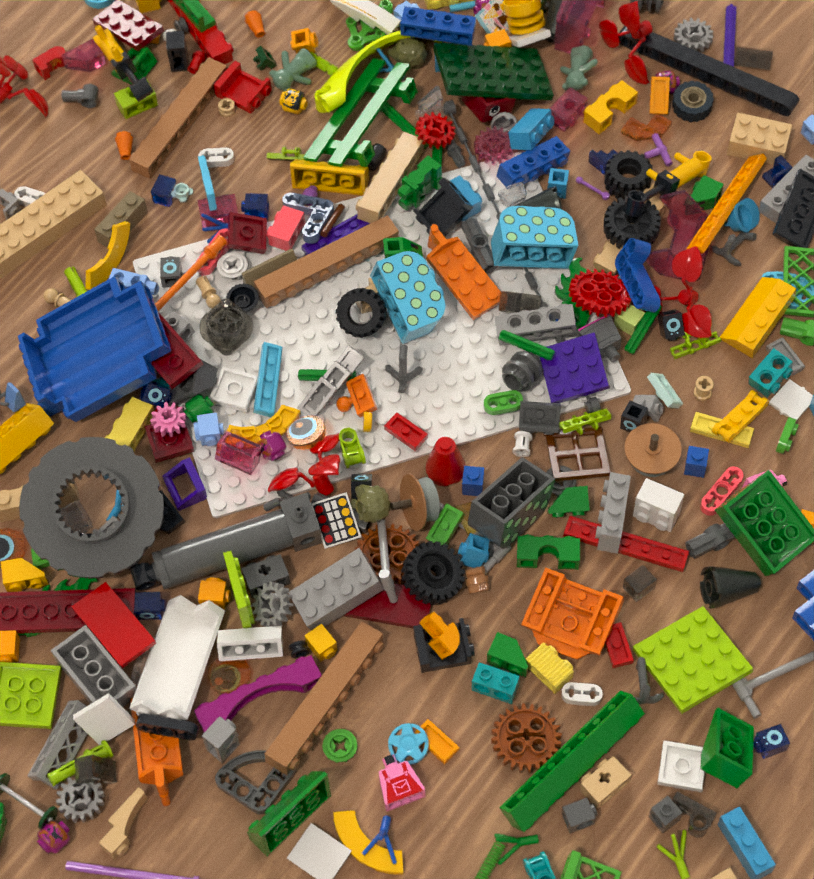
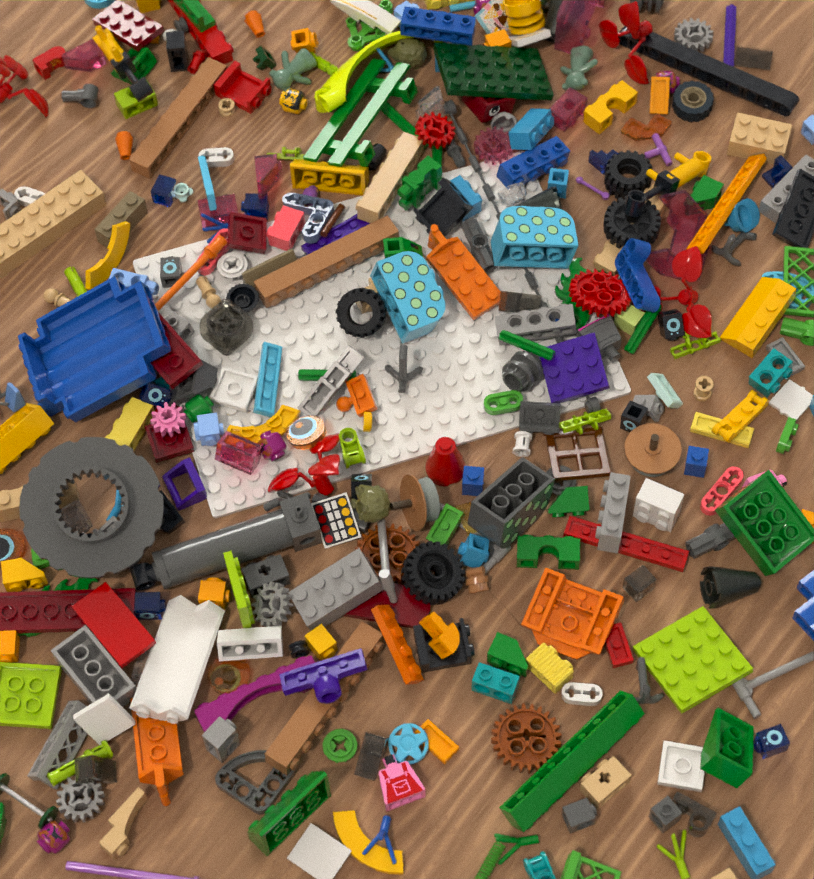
(167, 726): black beam -> none
(266, 173): none -> clear pink slope
(324, 676): none -> dark purple plate
(370, 756): none -> clear smoke plate
(397, 644): none -> orange plate
(406, 431): red plate -> none

